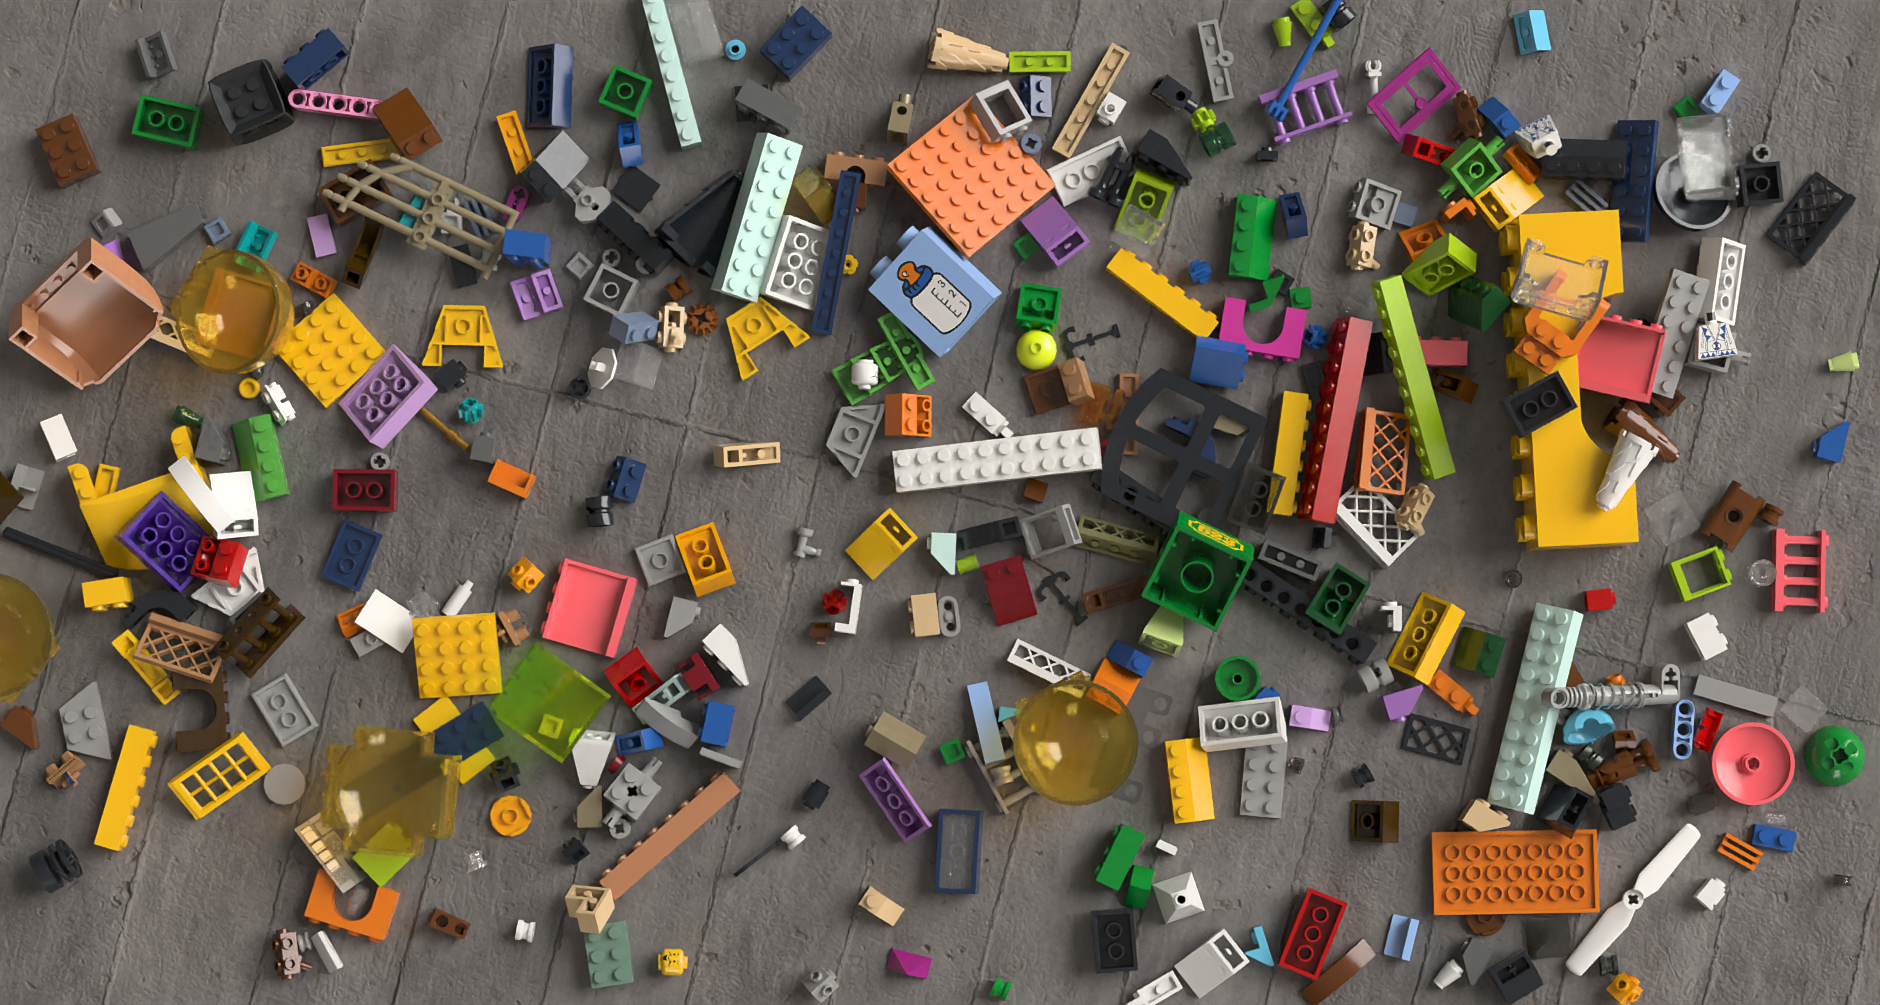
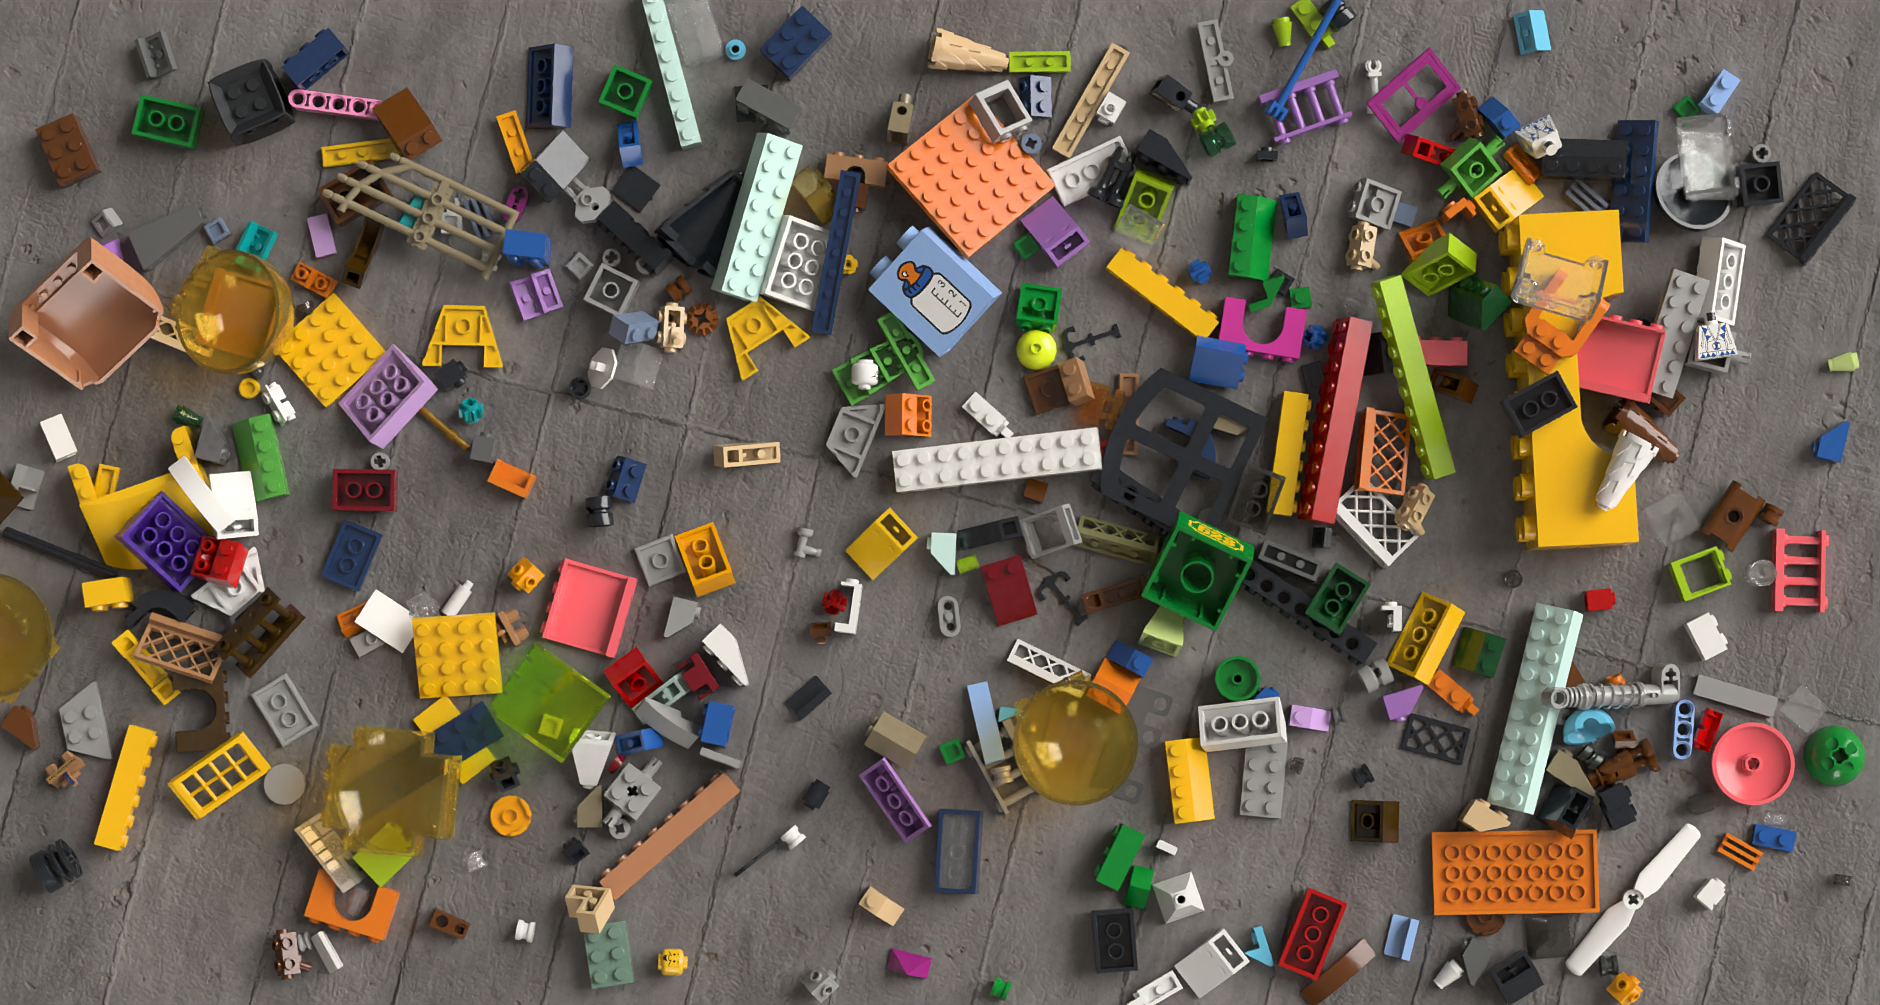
(463, 273): black tile -> none
(924, 615): tan brick -> none

